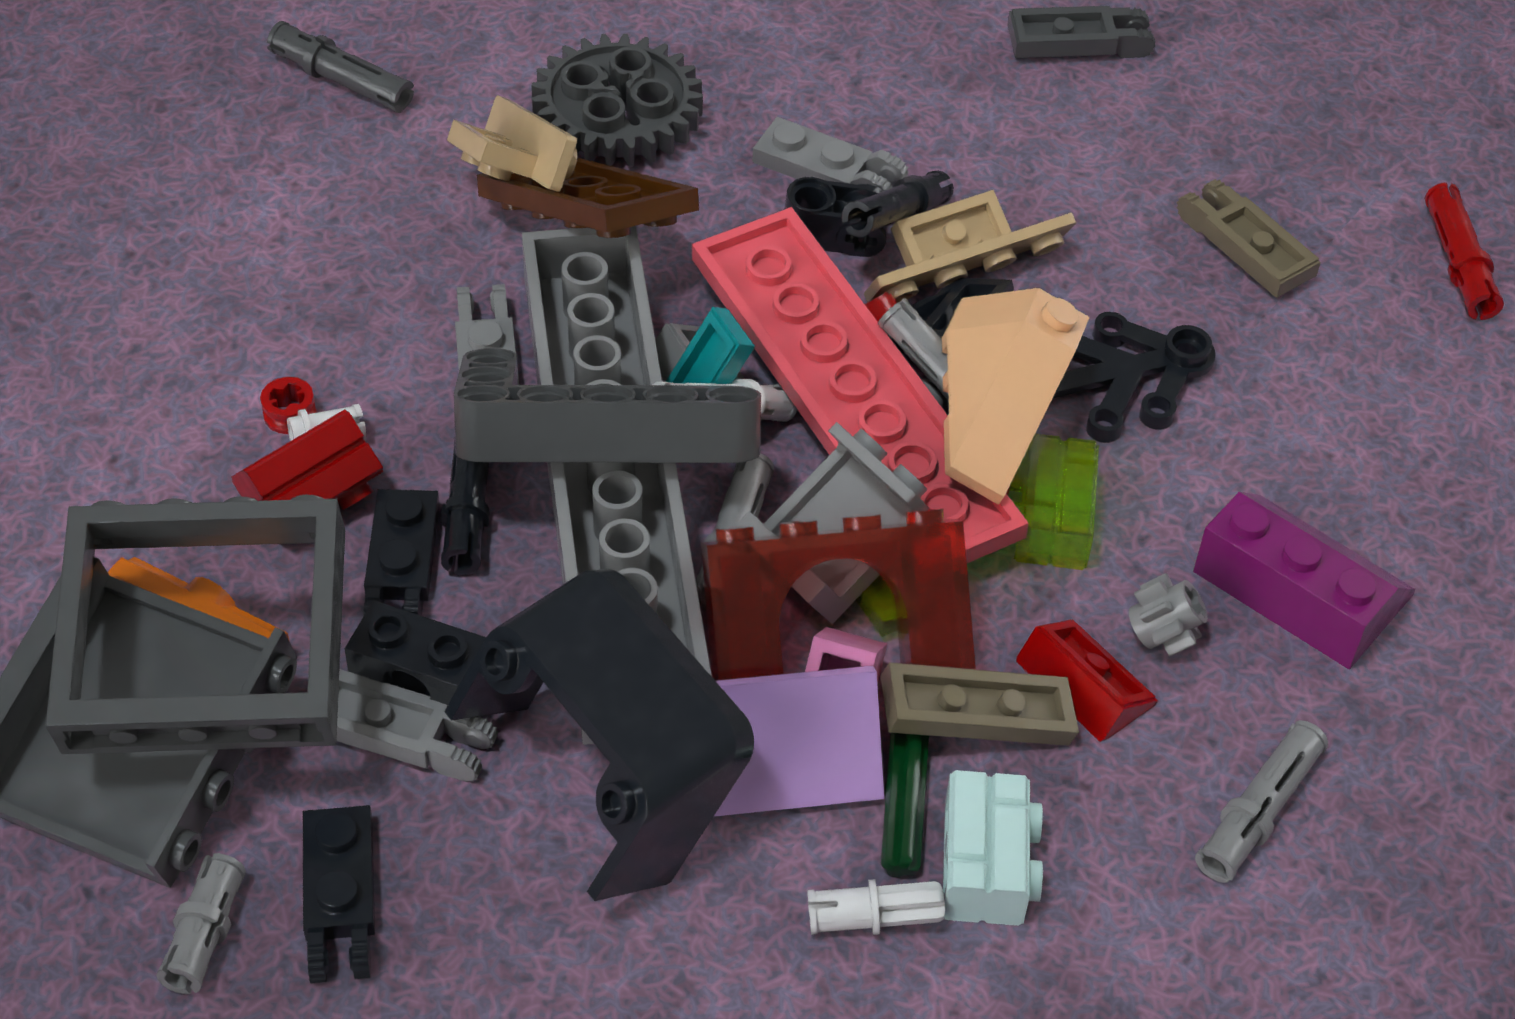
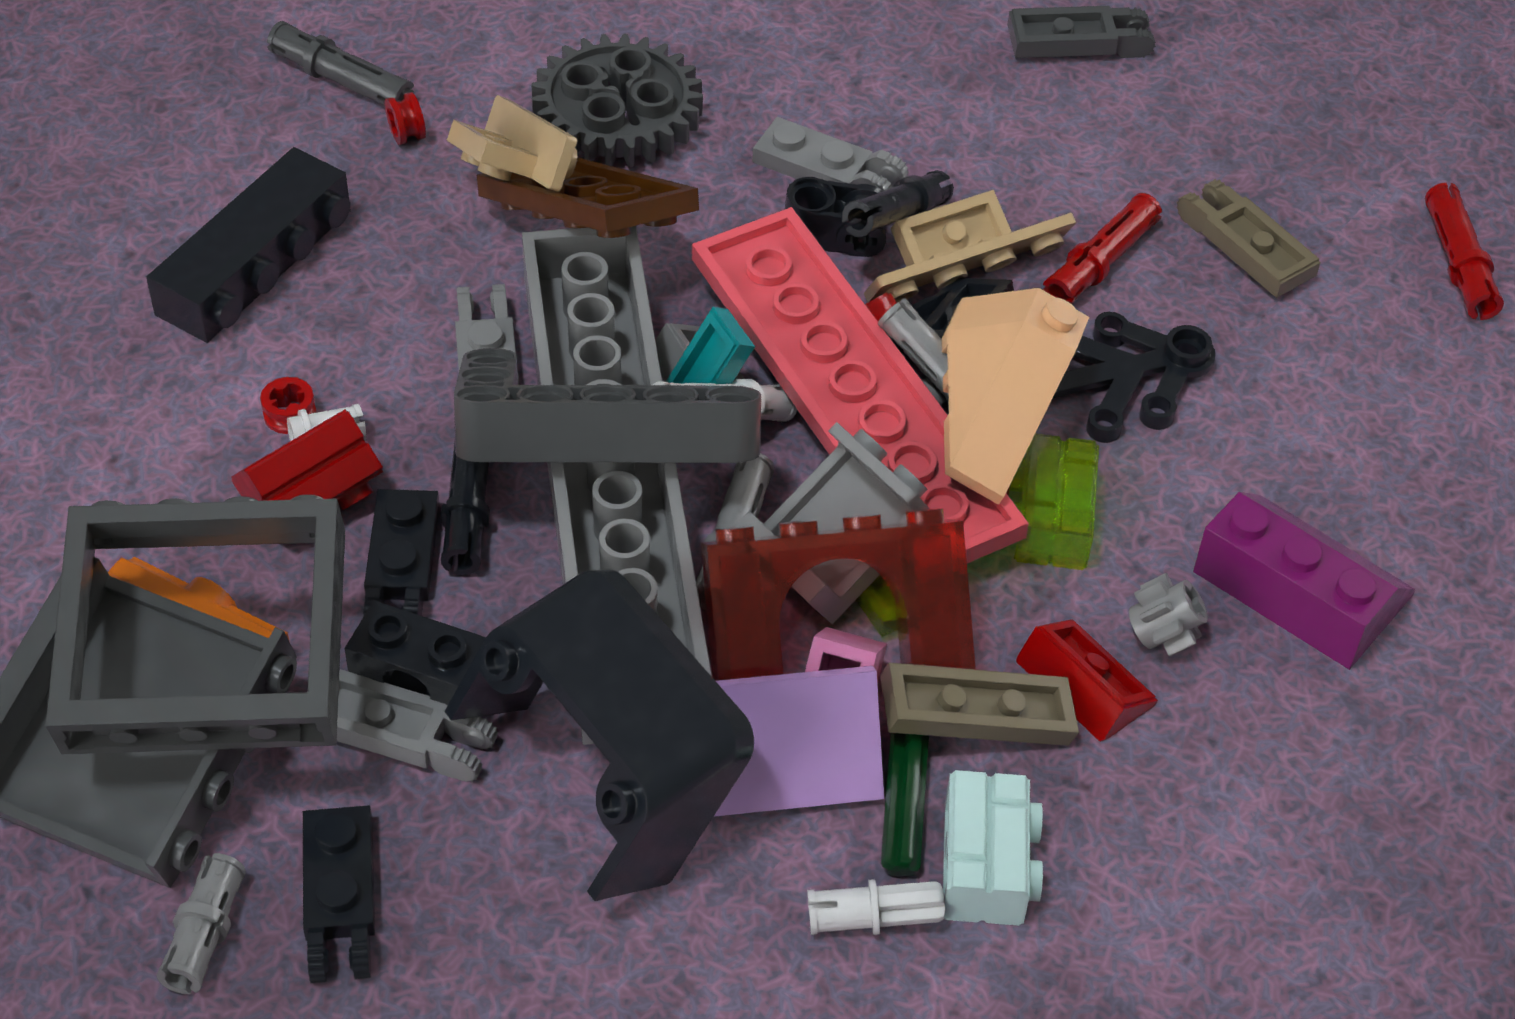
(249, 245): none -> black brick
(405, 118): none -> red bush
(1090, 261): none -> red pin
(1249, 818): light grey pin -> none

